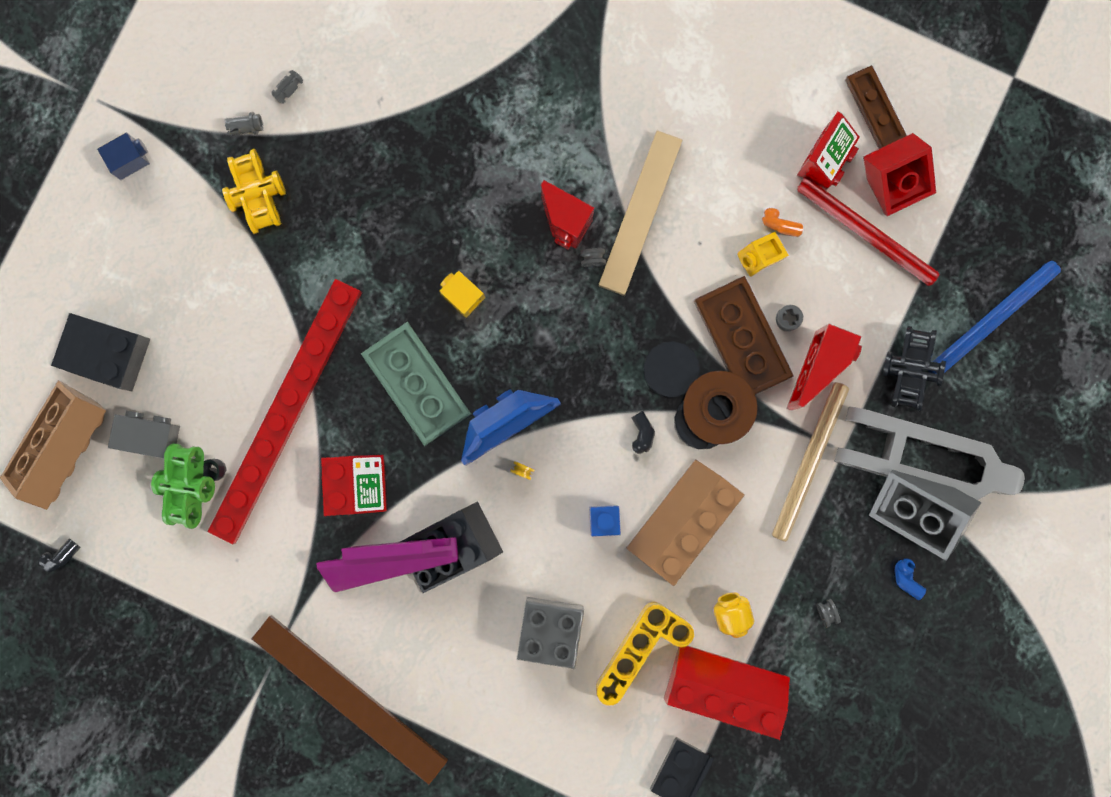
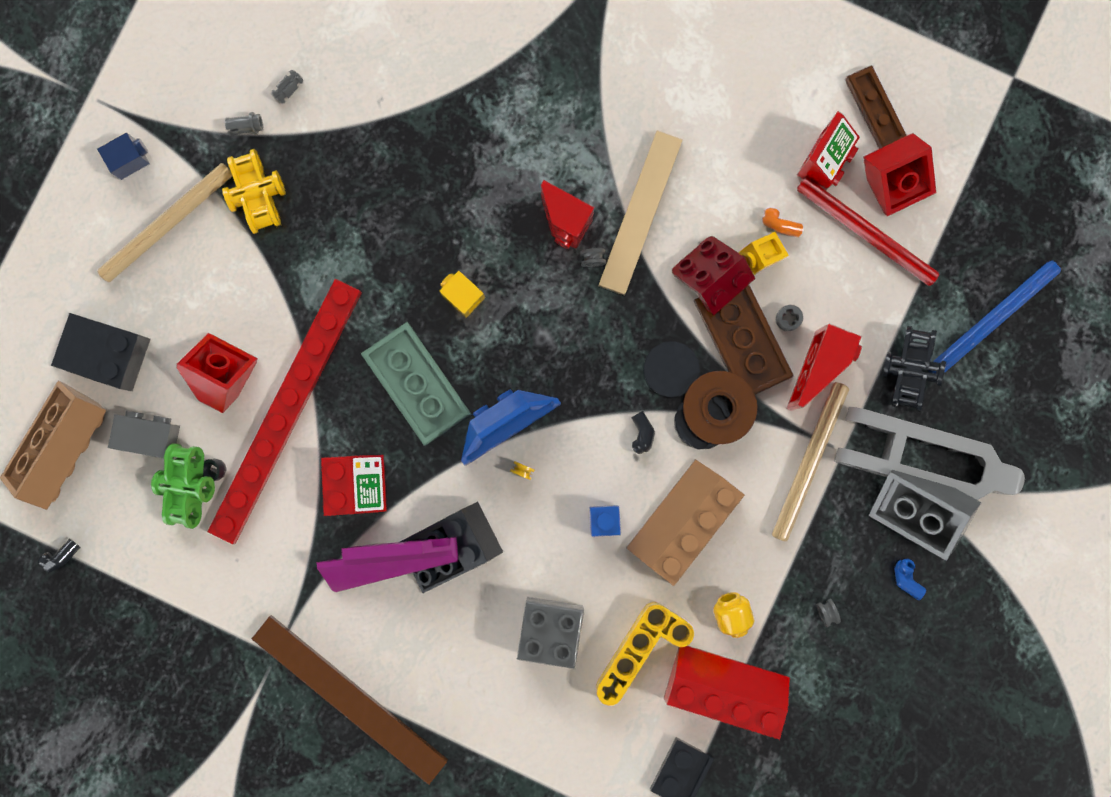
(165, 223): none -> tan axle
(216, 371): none -> red slope
(714, 273): none -> dark red bracket

